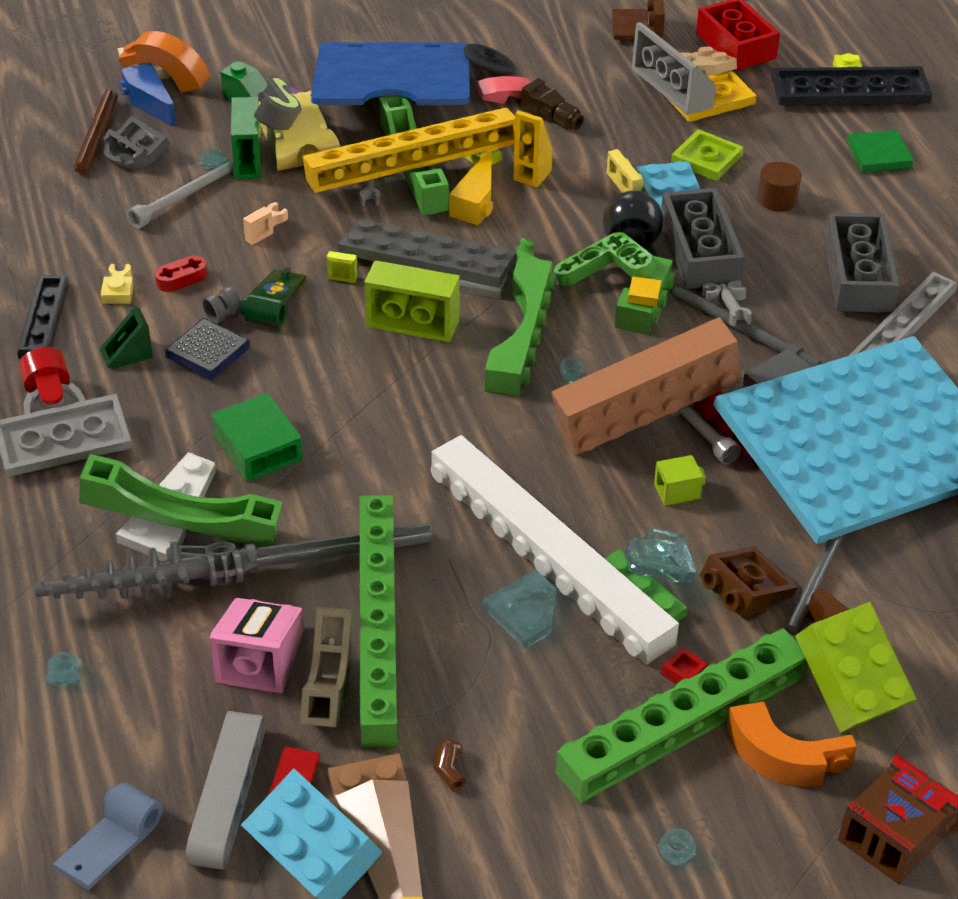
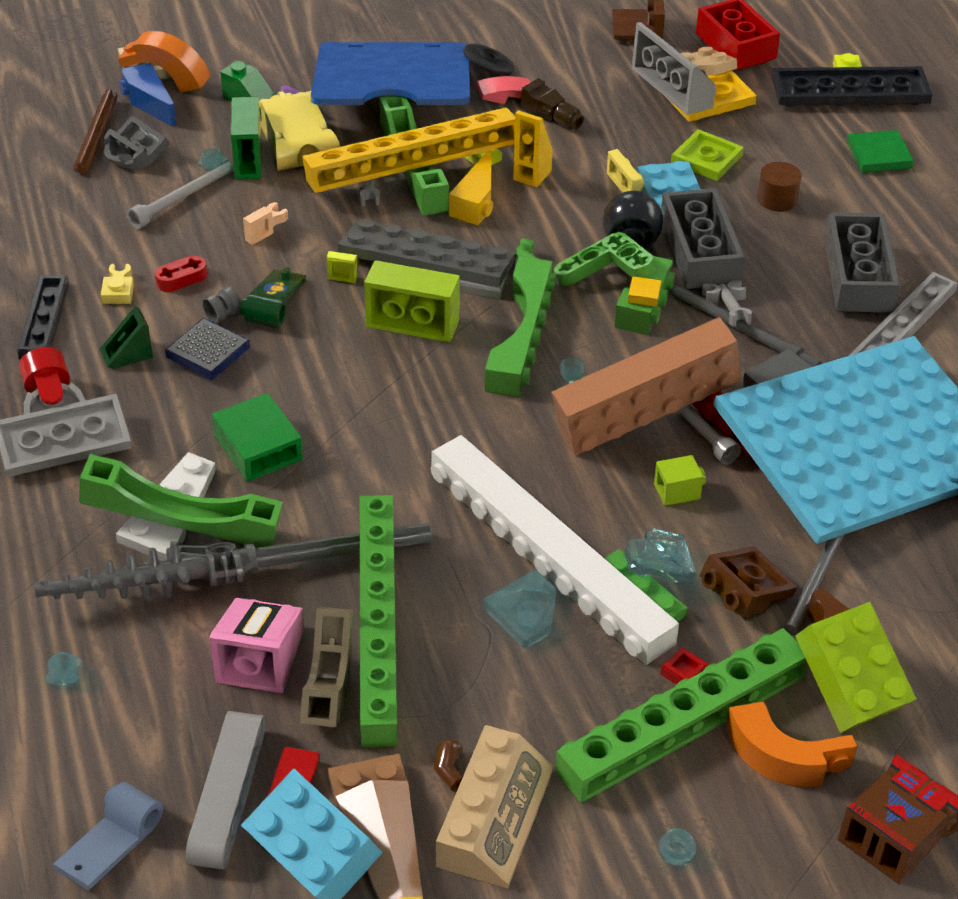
(277, 105): dark grey animal -> none
(493, 808): none -> tan slope

